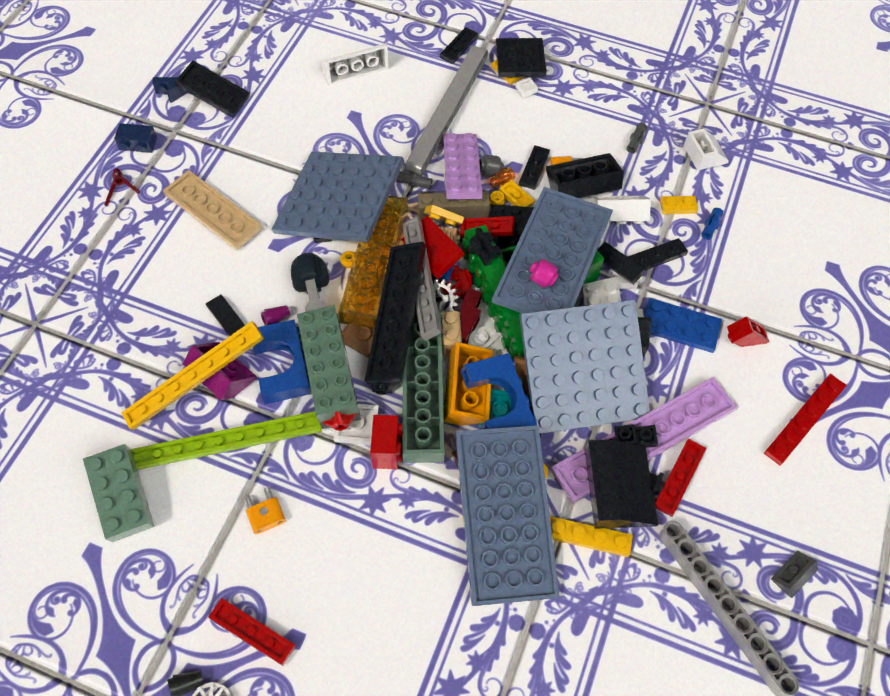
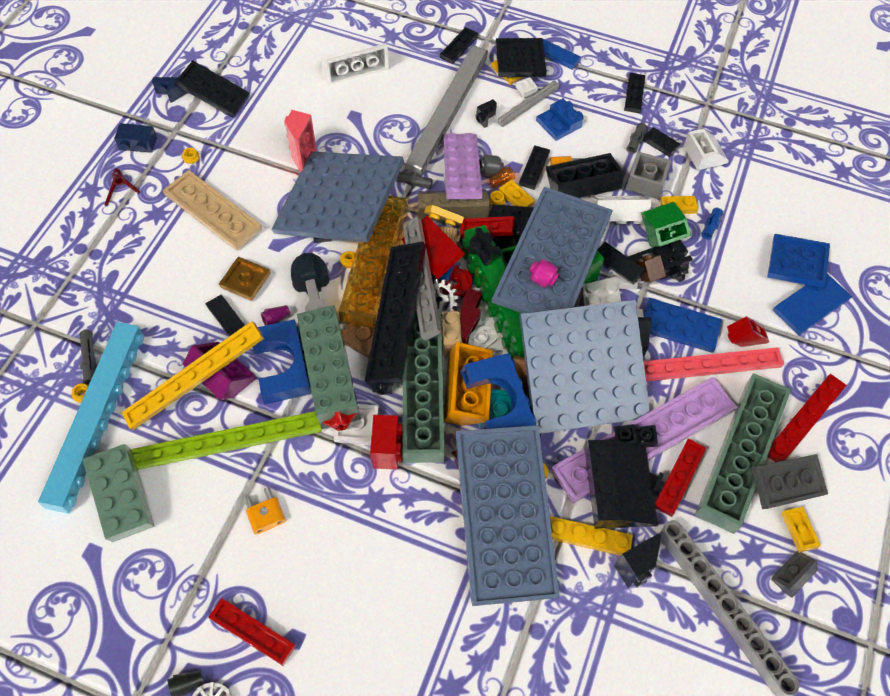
(77, 390): none -> yellow plate
(88, 364): none -> dark grey pin
(91, 418): none -> medium azure brick
(190, 155): none -> yellow plate
(244, 278): none -> pearl gold plate
(300, 137): none -> coral slope
(485, 112): none -> black bracket
(528, 103): none -> light grey axle
(560, 55): none -> blue tile
(560, 119): none -> blue plate
(634, 93): none -> black tile
(639, 562): none -> black slope
(648, 175): none -> light grey brick
(653, 267): none -> reddish brown brick
(661, 142): none -> black plate
(665, 224): none -> green slope
(678, 267): none -> black hips
(712, 364): none -> coral plate
(744, 446): none -> sand green brick
(789, 481): none -> dark grey plate
(799, 260): none -> blue plate
(800, 529): none -> yellow plate
(811, 305): none -> blue tile

